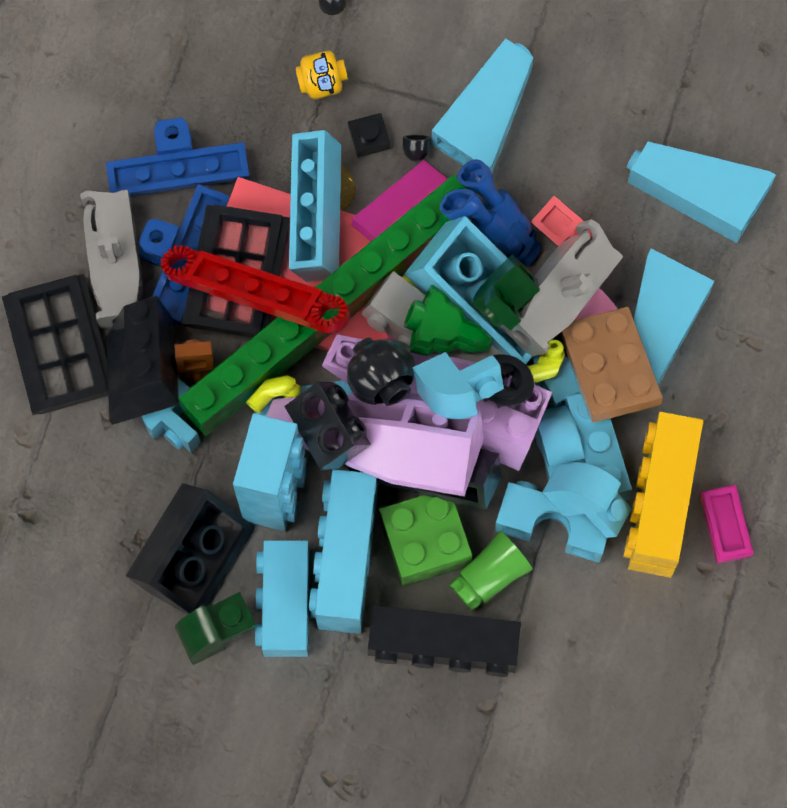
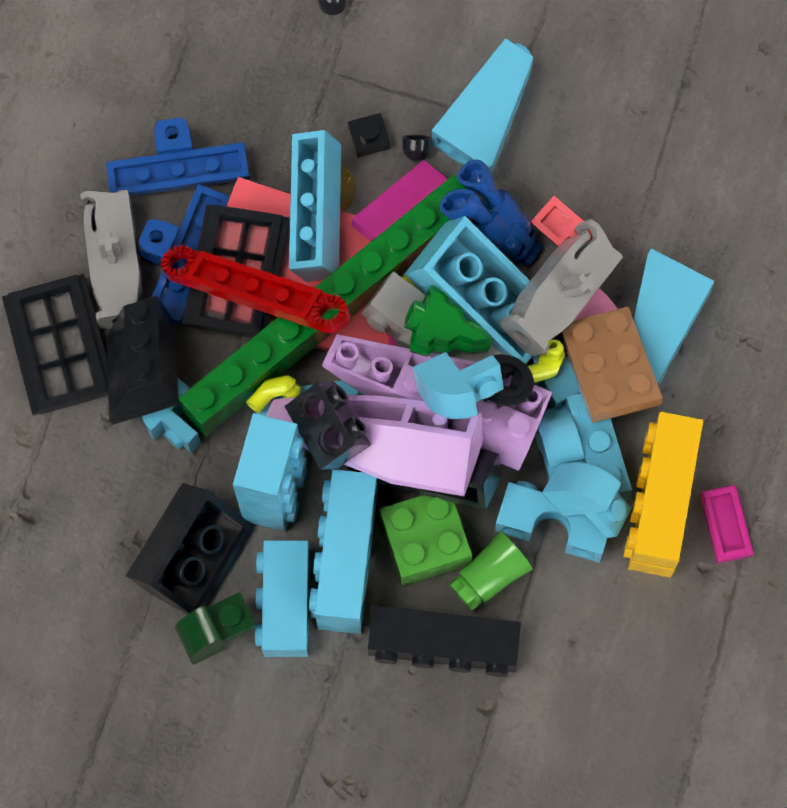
(194, 358): dark orange plate -> none
(321, 74): yellow head -> none
(380, 371): black plant -> none
(506, 293): dark green brick -> none
(701, 186): medium azure slope -> none

